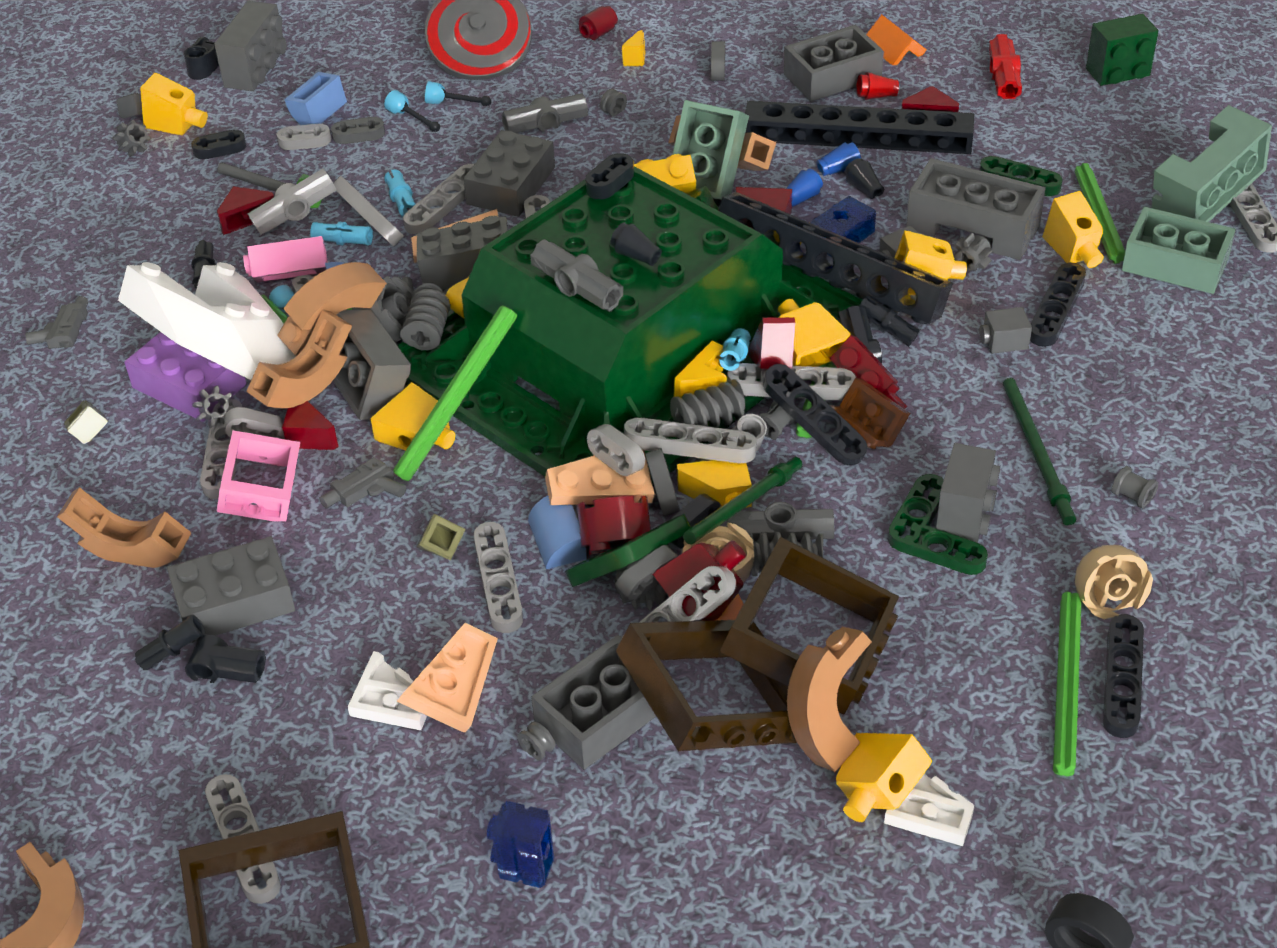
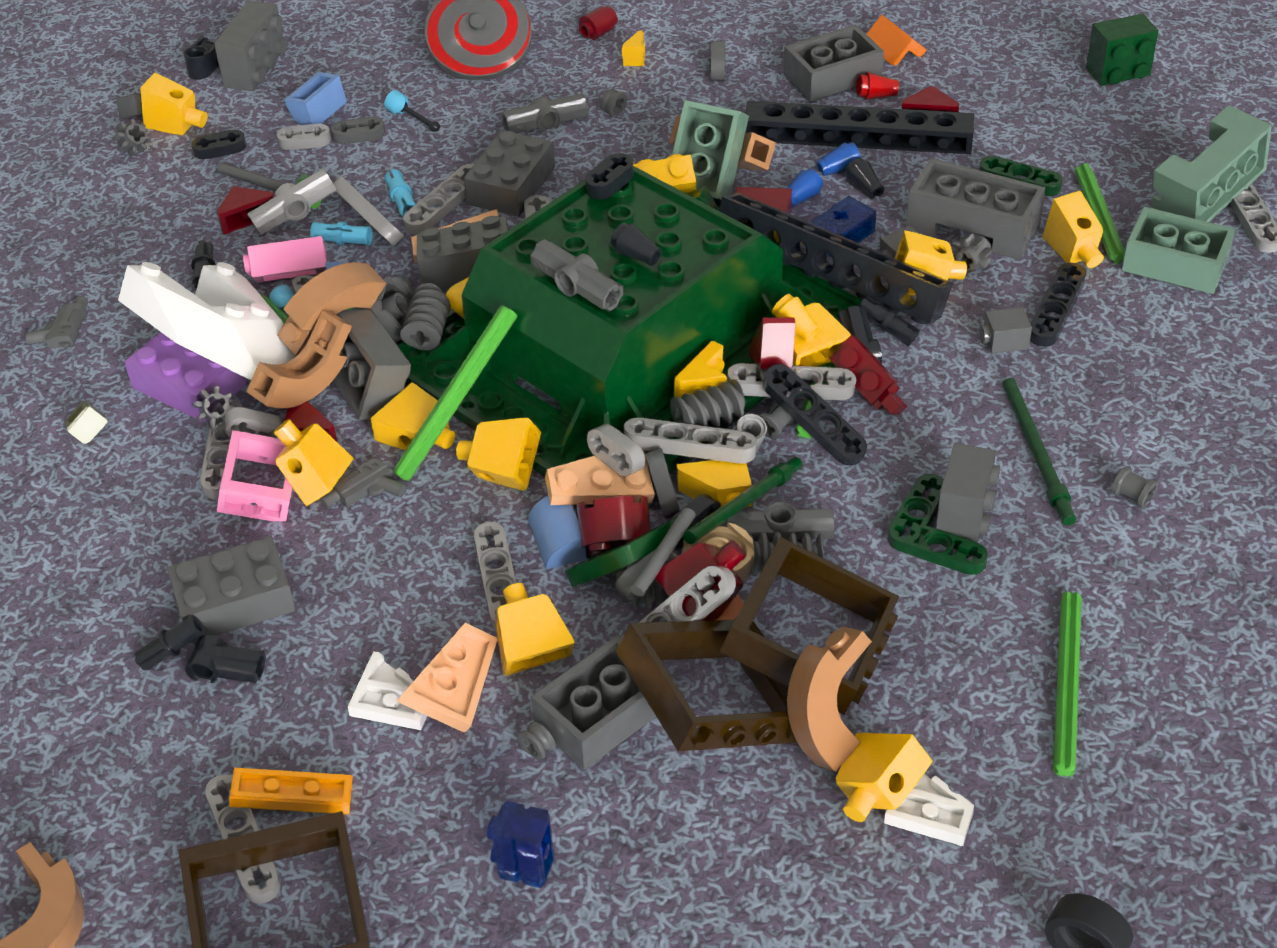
(123, 540): medium nougat arch -> none
(290, 790): none -> light orange tile
(310, 460): none -> yellow torso
(436, 93): hinge -> none
(440, 537): olive slope -> none
(502, 451): none -> yellow torso
(529, 631): none -> yellow torso
(663, 552): none -> dark grey bar
(732, 348): medium azure pin -> none
(793, 307): none -> yellow cone
(872, 414): reddish brown bracket -> none
(1005, 67): red piece -> none
(1112, 574): tan cylinder -> none
(1123, 675): black beam -> none

